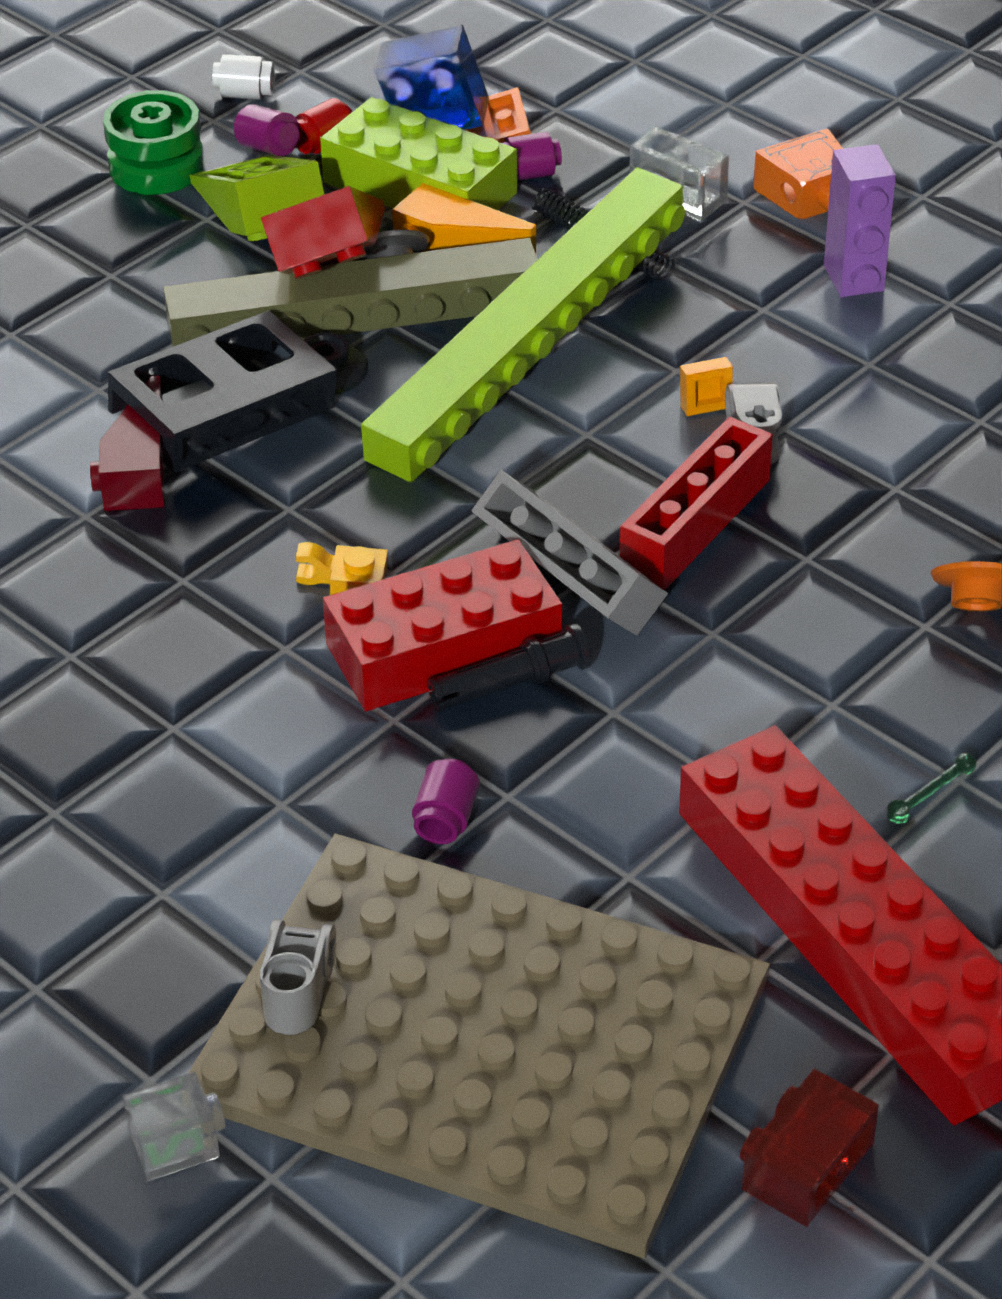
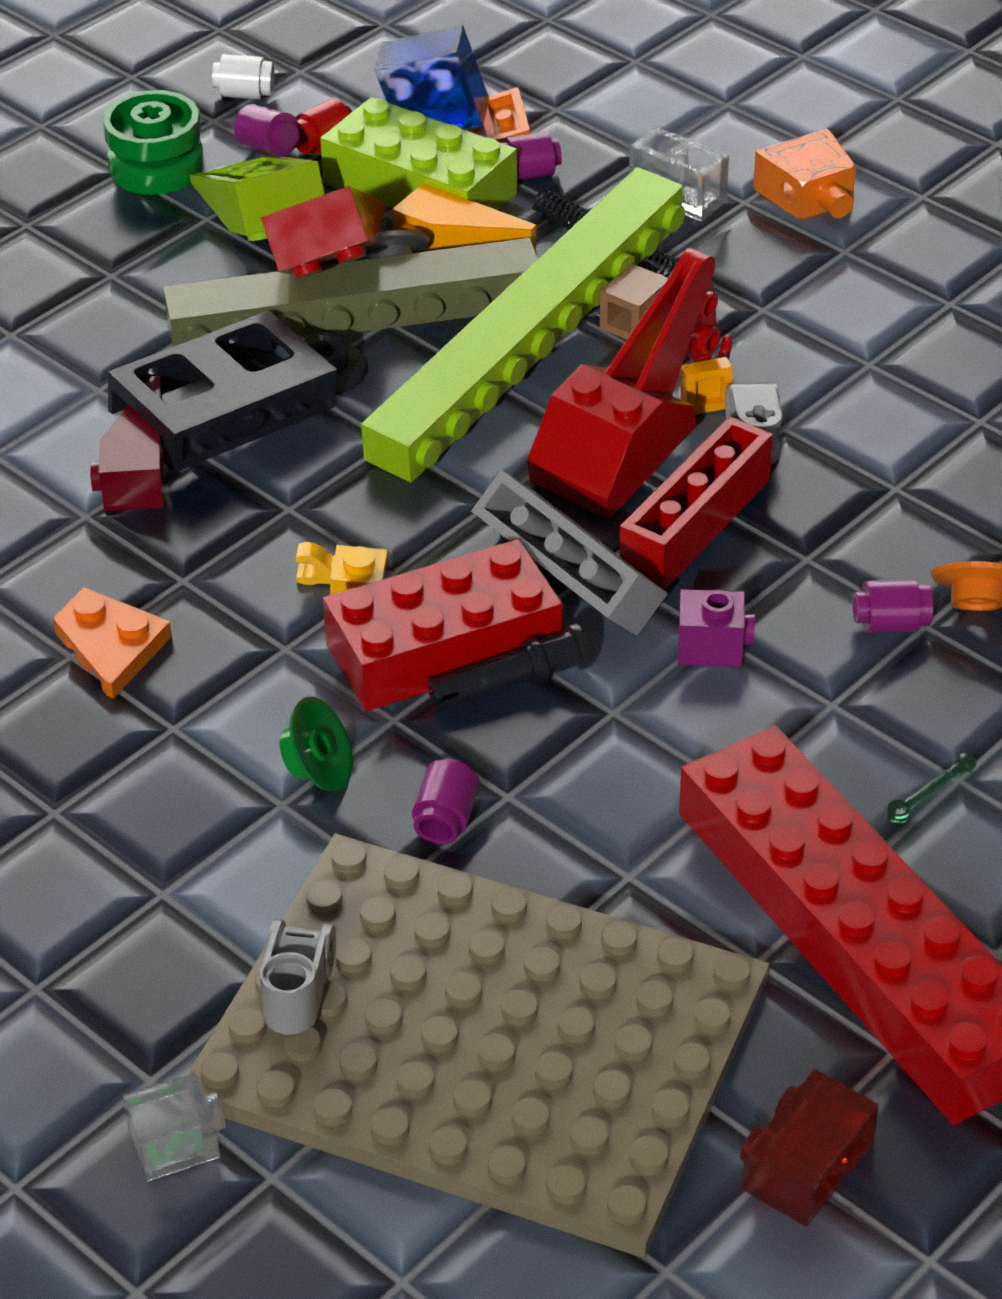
(110, 637): none -> orange wing
(317, 746): none -> green piece
(621, 422): none -> red slope
(628, 298): none -> medium nougat brick
(713, 628): none -> magenta brick
(859, 220): medium lavender brick -> none
(893, 606): none -> magenta brick

